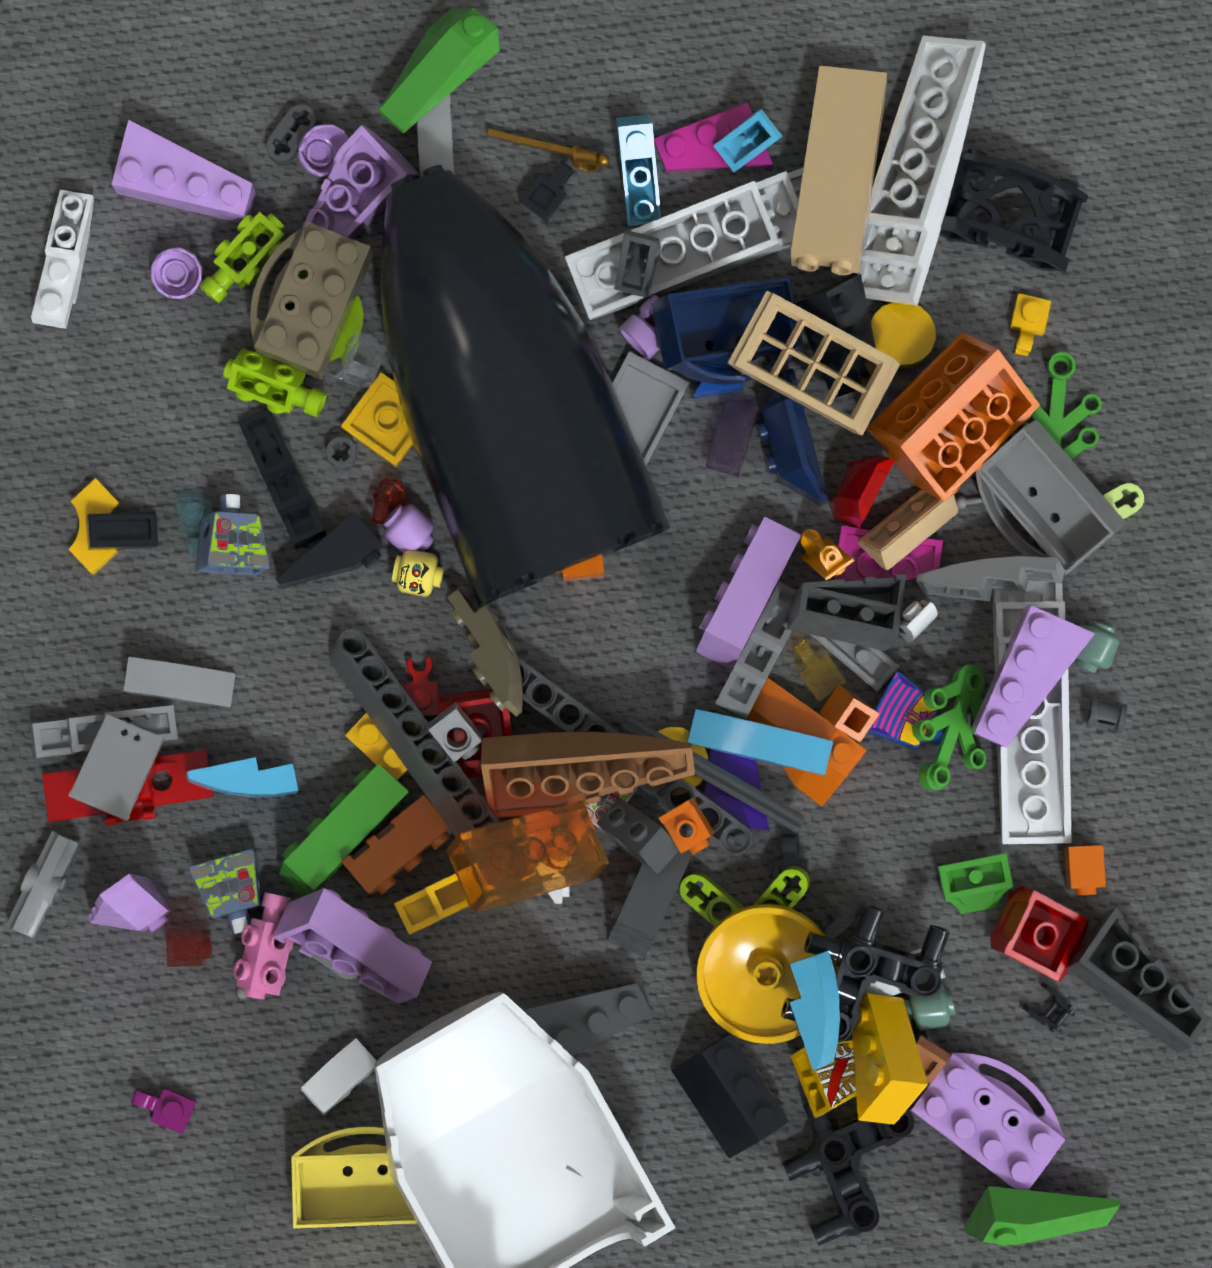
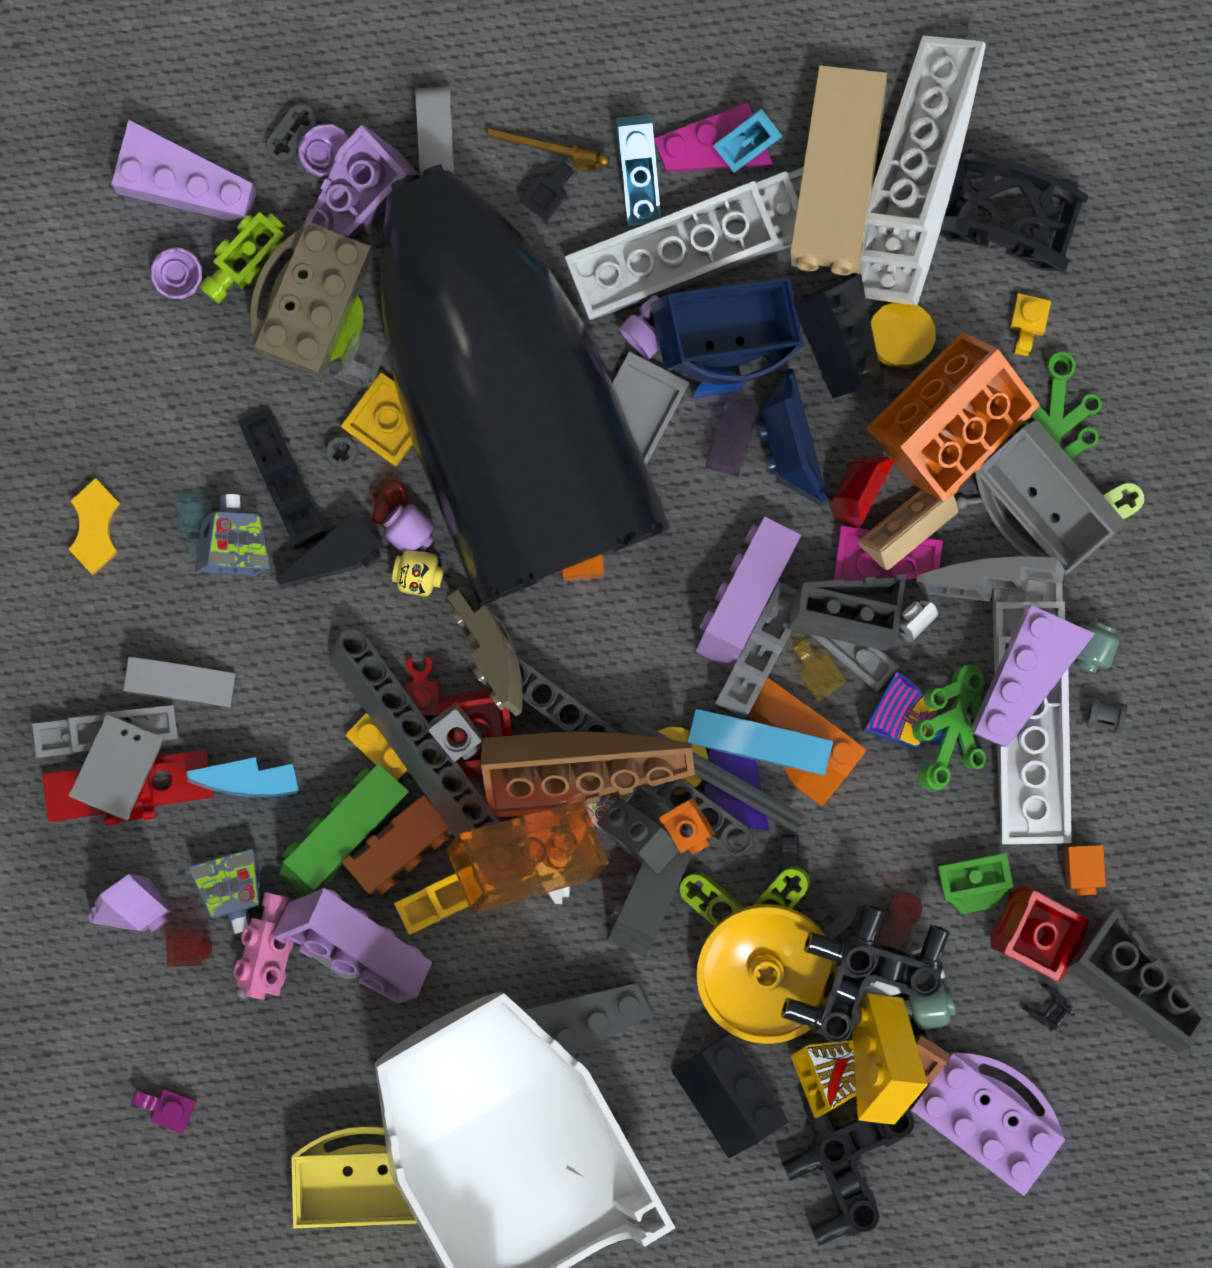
(42, 884): light grey piece -> none
(64, 259): white slope -> none
(122, 531): black tile -> none
(272, 383): lime brick -> none
(339, 1076): white slope -> none
(441, 62): bright green wedge -> none
(637, 263): dark grey slope -> none
(818, 1008): medium azure slope -> none
(823, 555): light orange hinge -> none
(849, 713): orange brick -> none
(871, 394): tan piece -> none
(903, 915): none -> clear red leg
(1027, 1216): bright green wedge -> none

